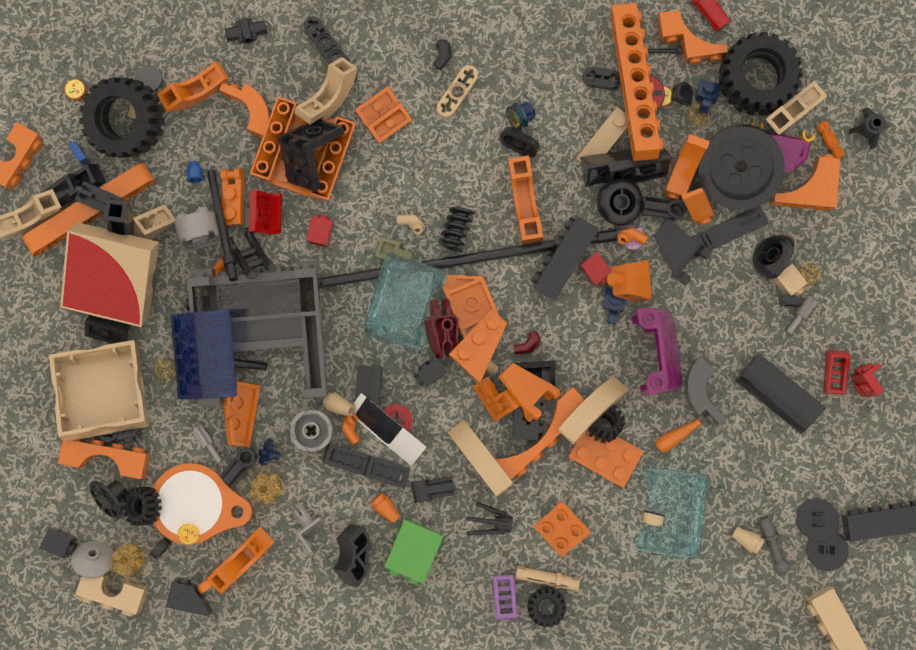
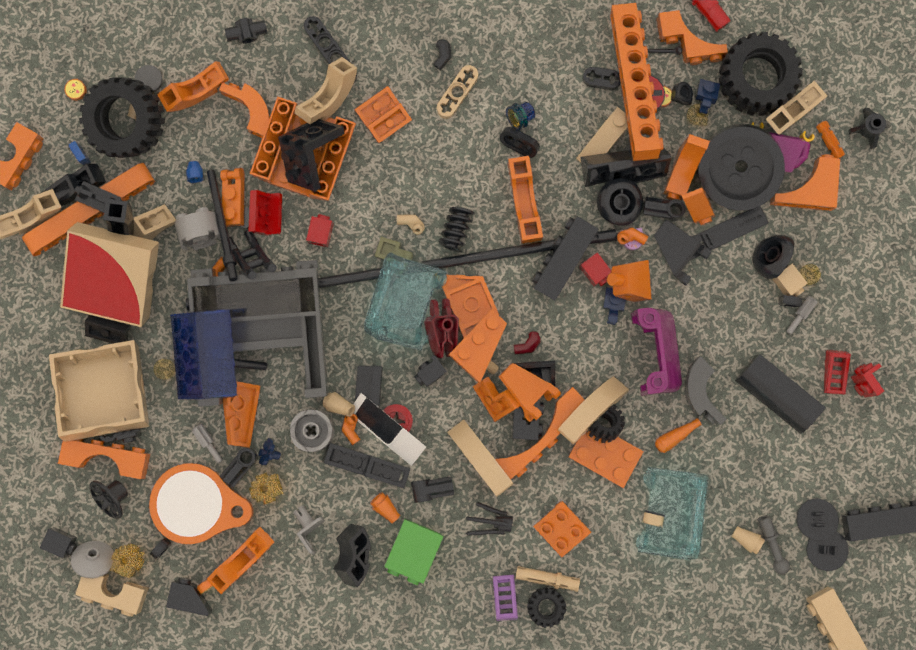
(133, 507): black tyre -> none
(188, 534): clear yellow tile -> none

